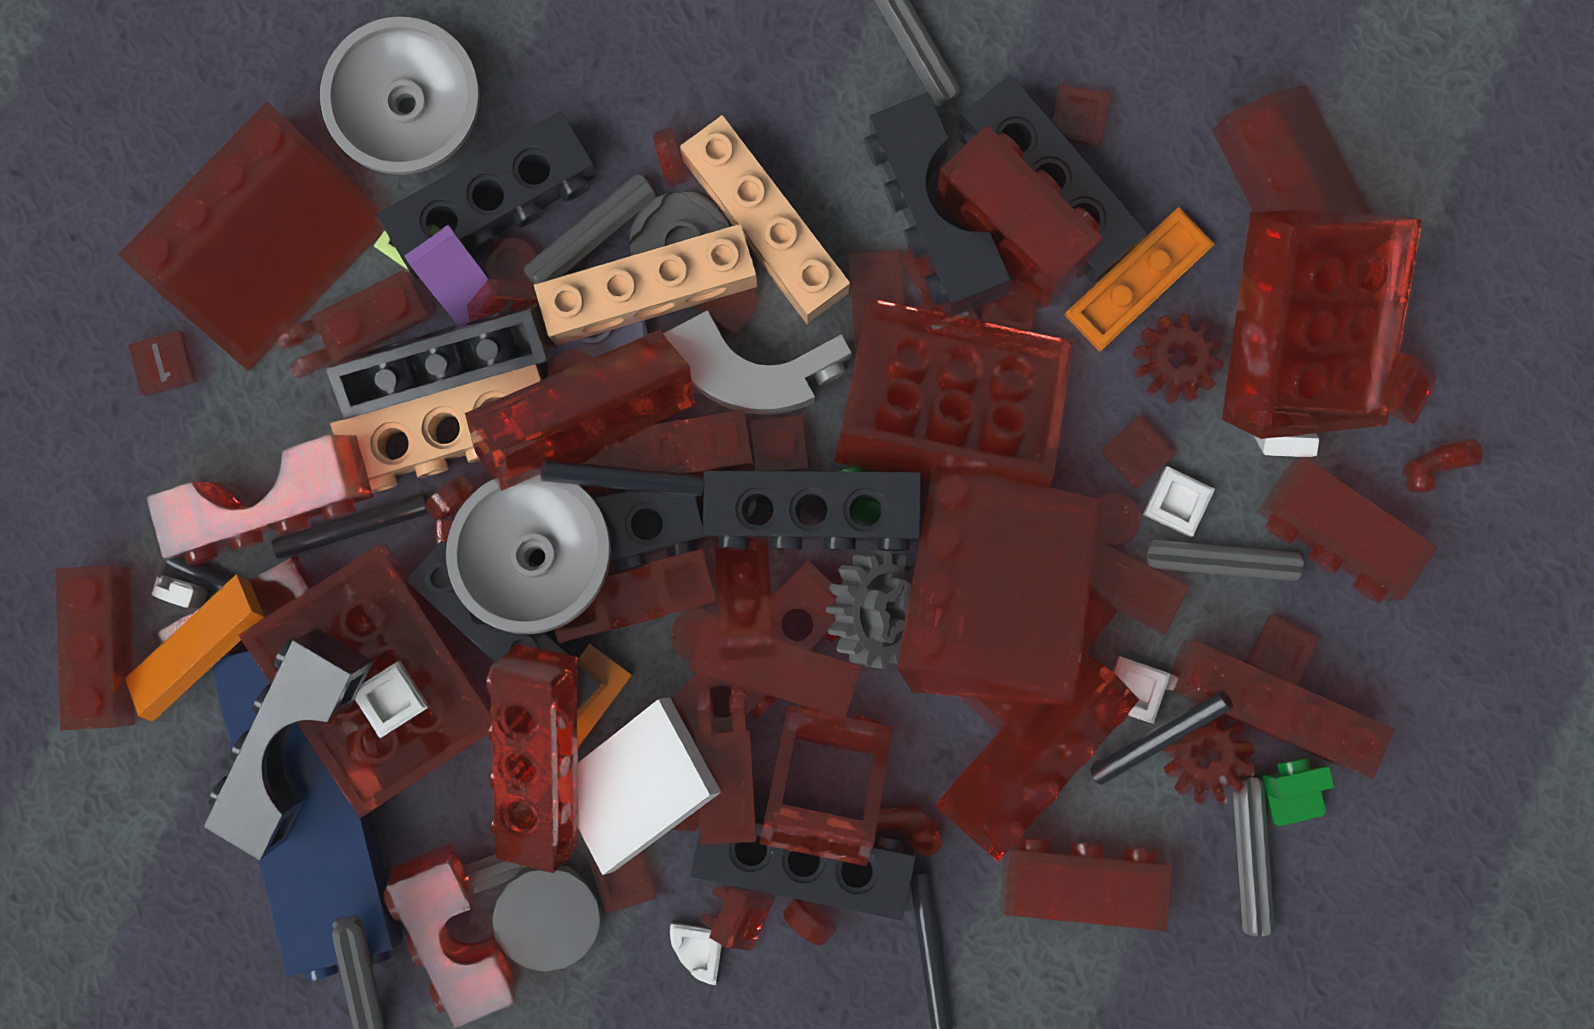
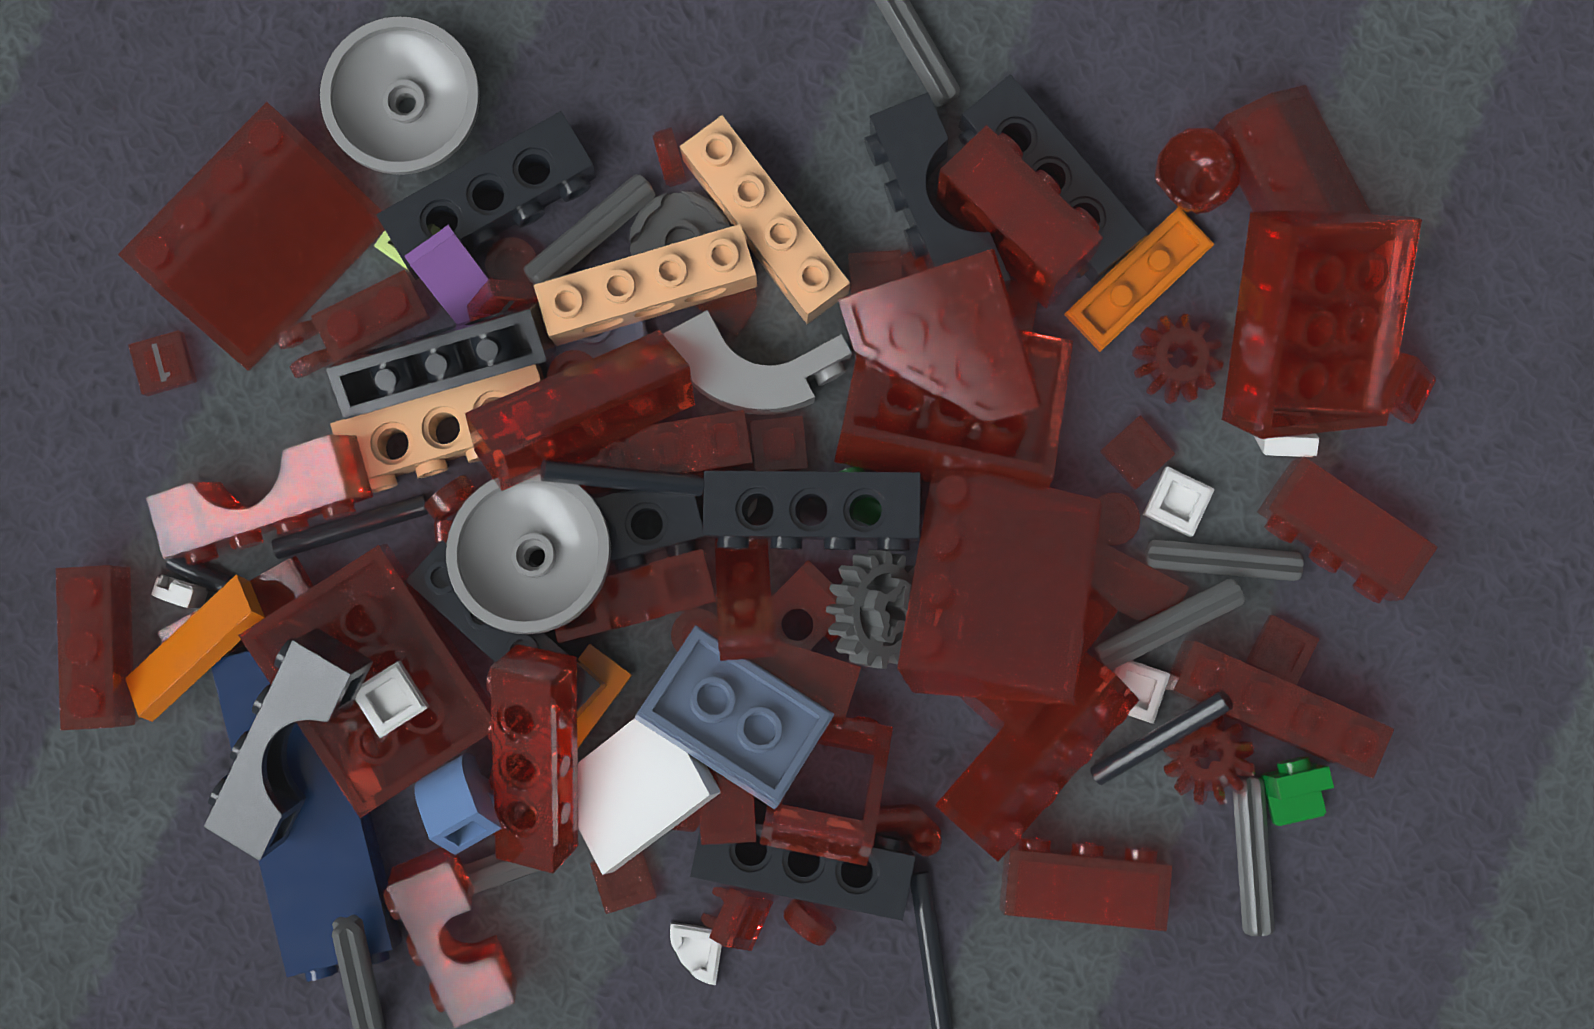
(457, 804): none -> medium blue brick
(546, 918): dark grey tile -> none
(734, 718): none -> sand blue tile
(949, 335): none -> clear red plate
(1081, 114): clear red tile -> none
(1169, 624): none -> dark grey axle
(1198, 170): none -> clear red hair
(1442, 458): clear red arm -> none

